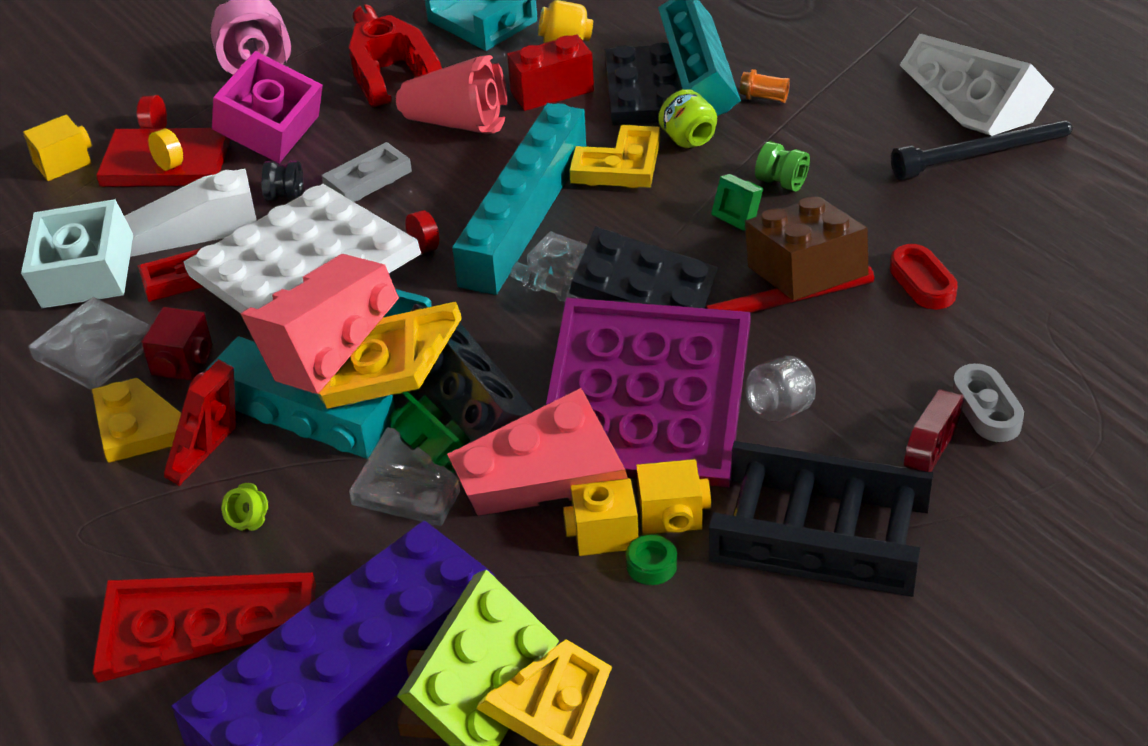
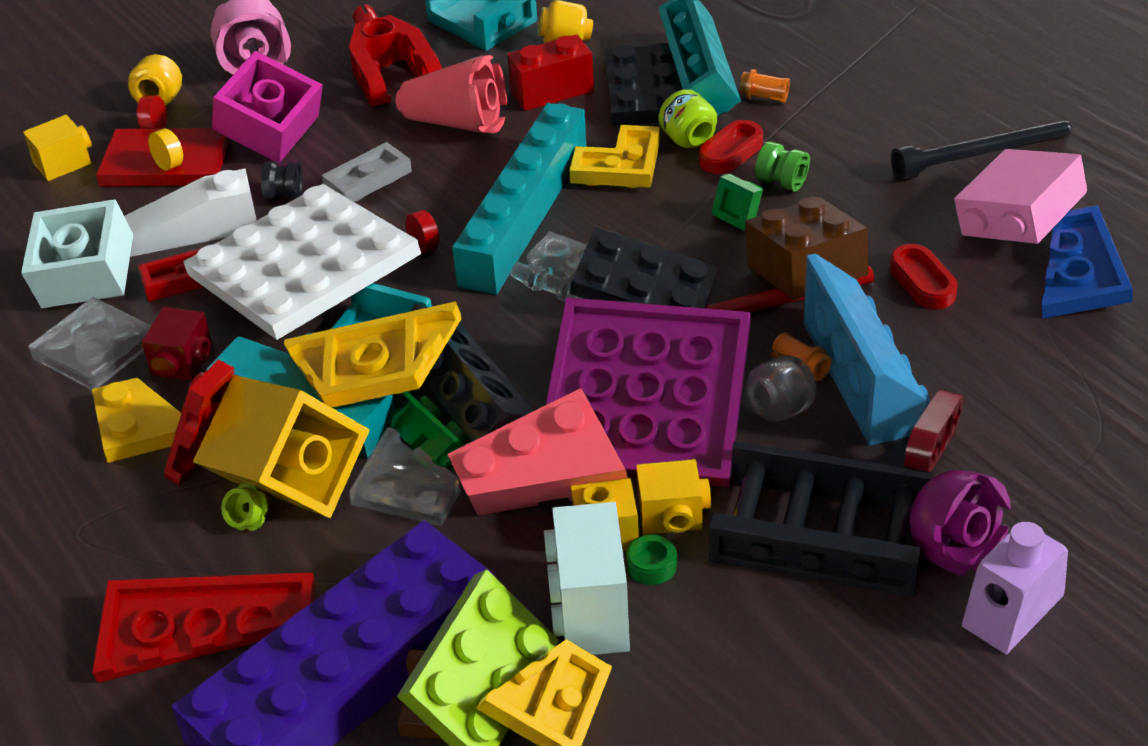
(155, 76): none -> yellow head
(282, 444): none -> yellow slope
(321, 321): coral wedge -> none
(588, 578): none -> light aqua brick
(730, 147): none -> red tile
(814, 357): none -> orange pin
(863, 354): none -> dark azure slope
(959, 519): none -> magenta cylinder
(976, 85): white wedge -> none
(988, 402): light grey plate -> none
(1021, 195): none -> bright pink brick
(1027, 571): none -> lavender torso
(1083, 266): none -> blue wing

